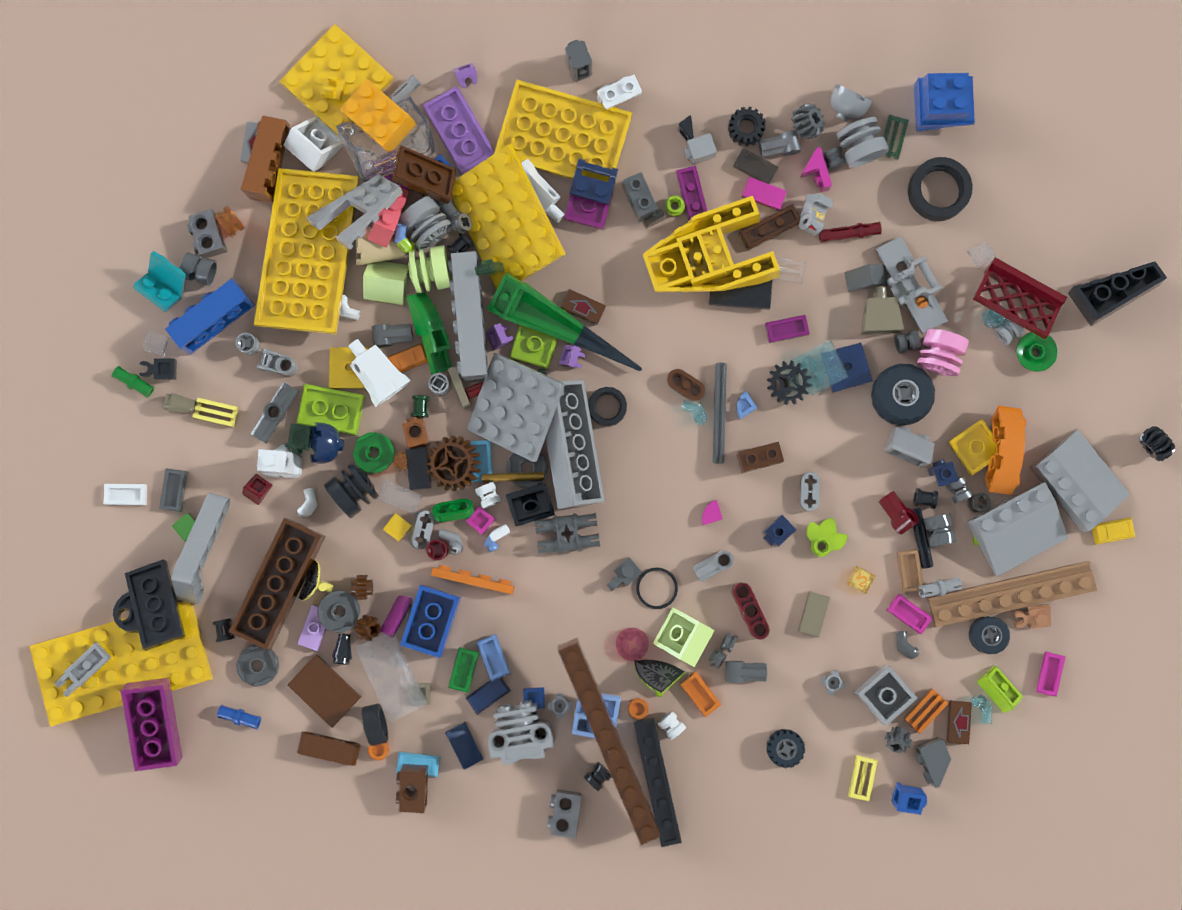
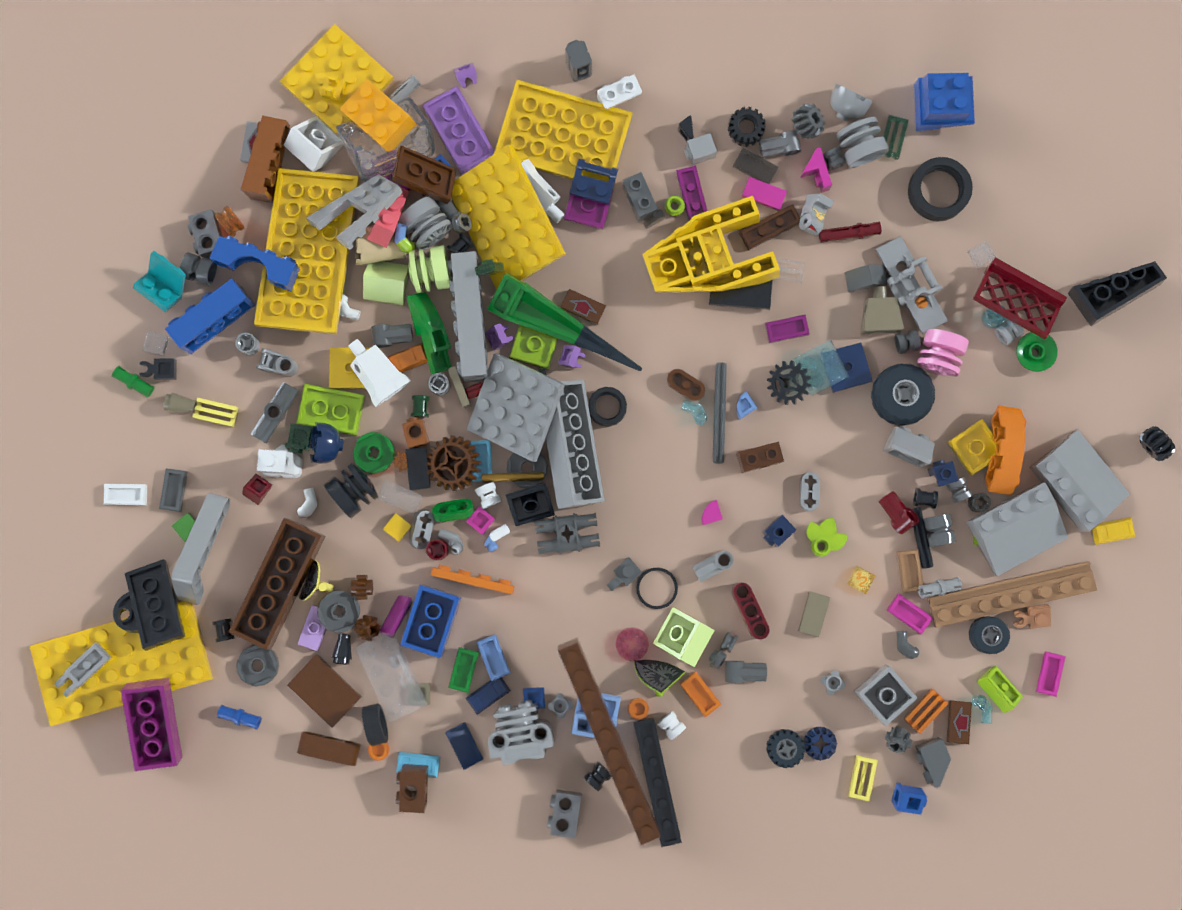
(231, 254): none -> blue arch
(813, 736): none -> dark blue gear

